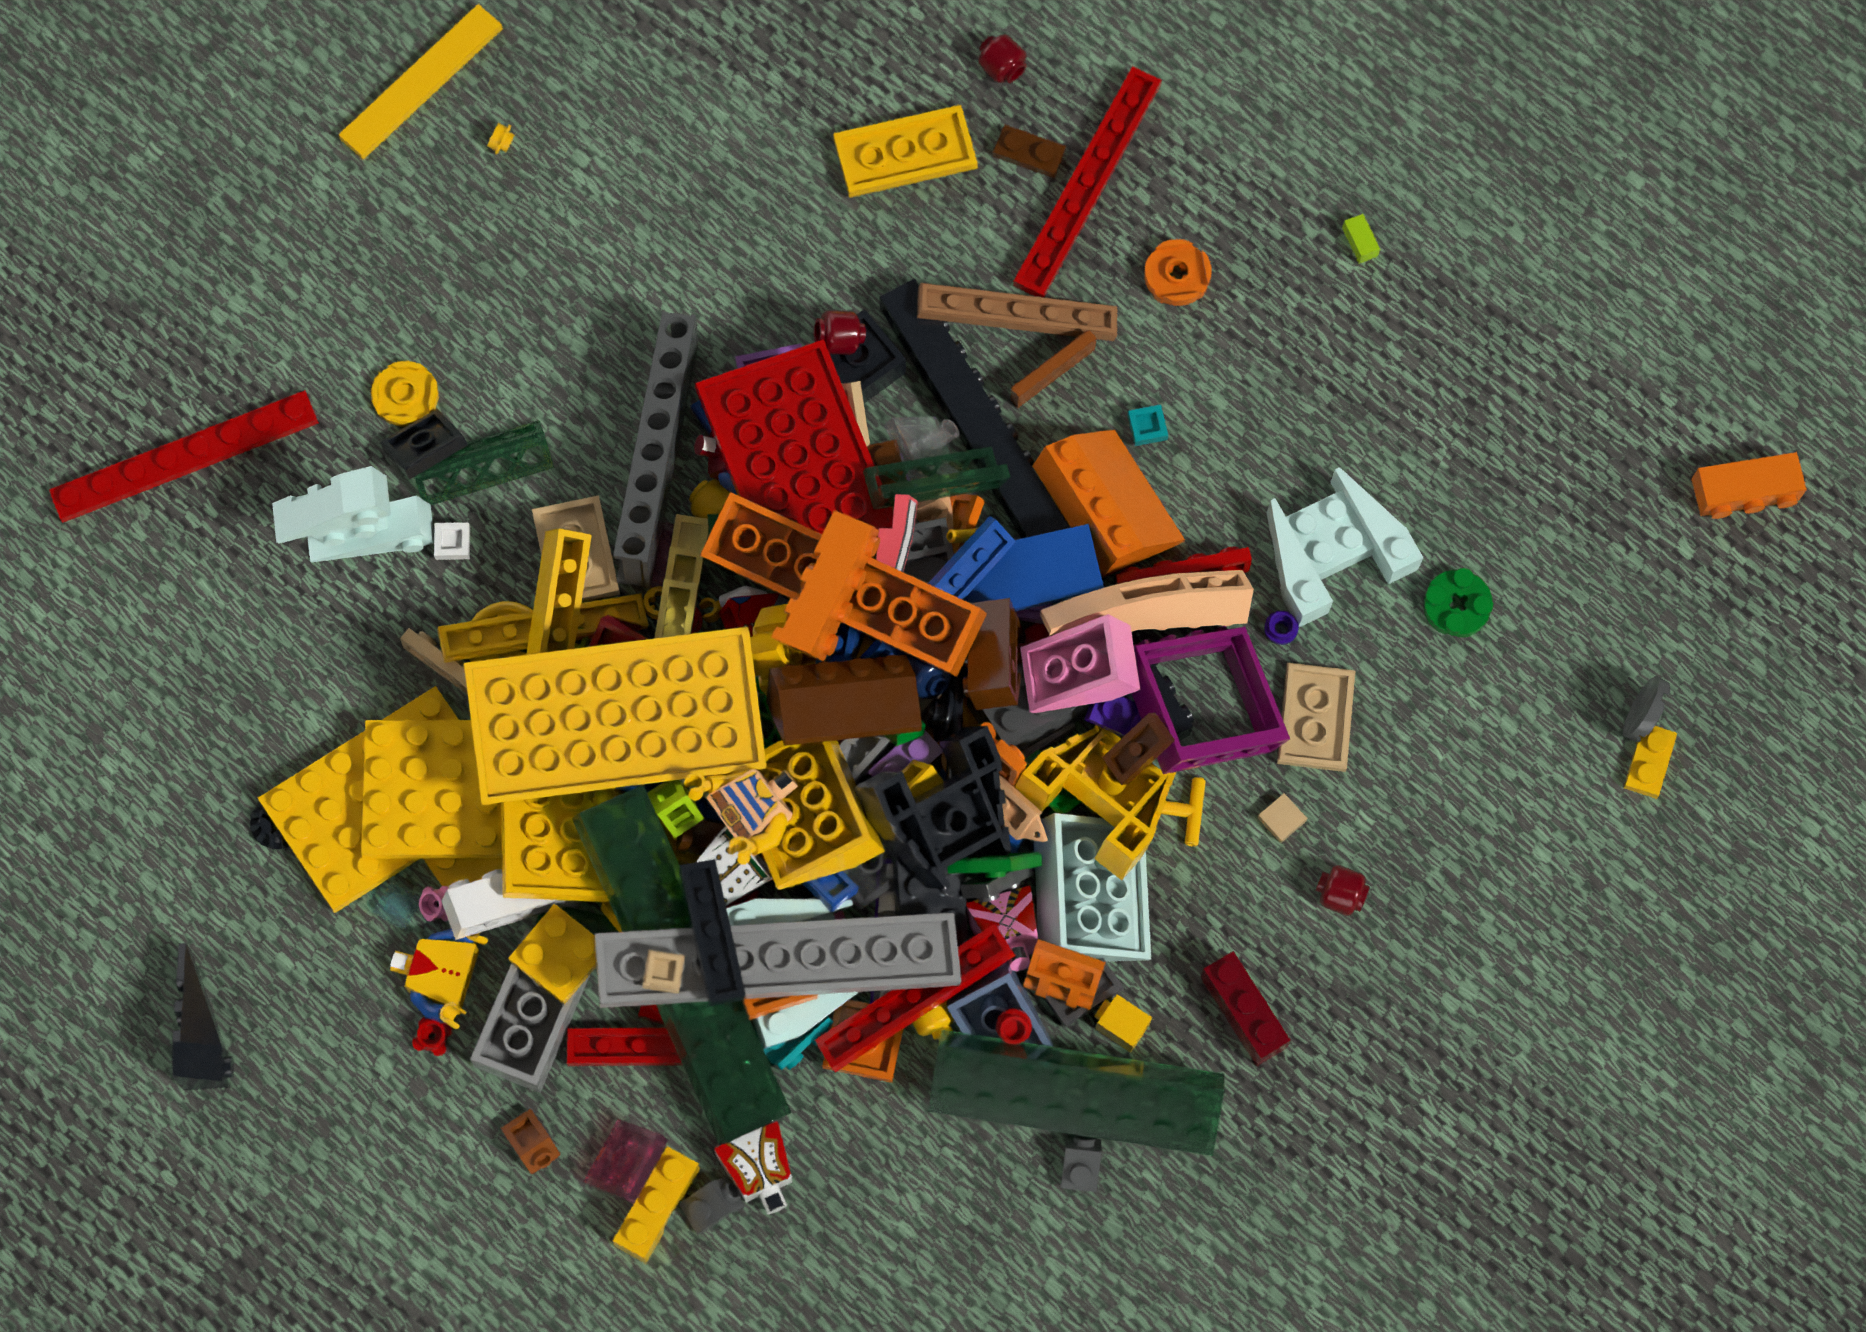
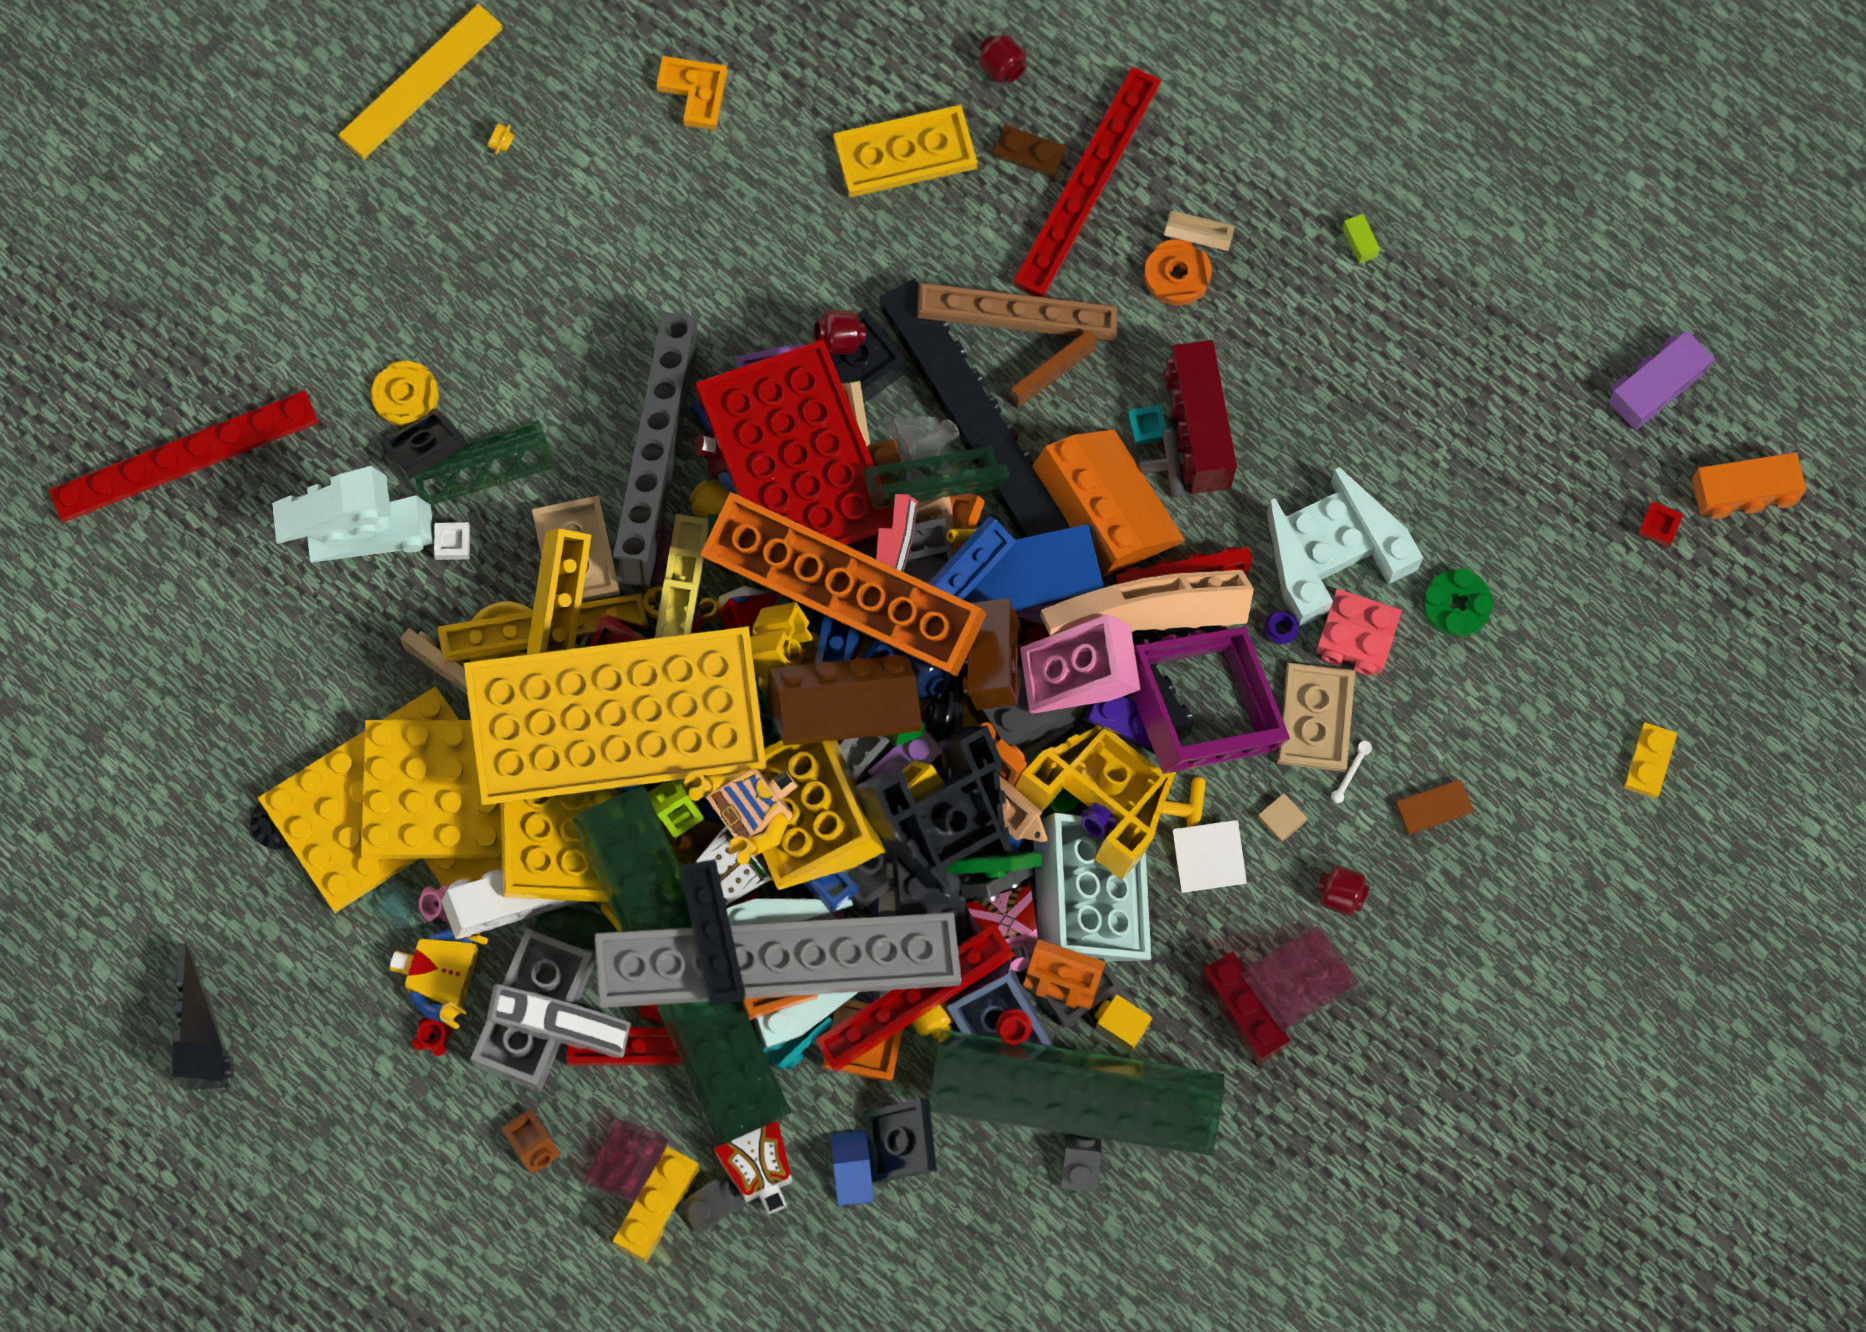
(557, 954): yellow plate -> none
(558, 1021): none -> slope
(663, 971): tan tile -> none
(701, 83): none -> light orange plate
(828, 587): orange wedge -> none
(851, 1168): none -> blue slope
(900, 1140): none -> black plate
(1098, 821): none -> dark purple plate
(1138, 748): reddish brown plate -> none
(1170, 463): none -> dark grey piece
(1199, 230): none -> tan tile
(1201, 417): none -> dark red brick
(1209, 856): none -> white sticker
(1299, 978): none -> clear pink plate
(1358, 633): none -> coral plate
(1363, 748): none -> white hinge
(1434, 807): none -> dark orange tile
(1646, 709): dark grey tile -> none
(1660, 379): none -> medium lavender brick
(1660, 524): none -> red plate

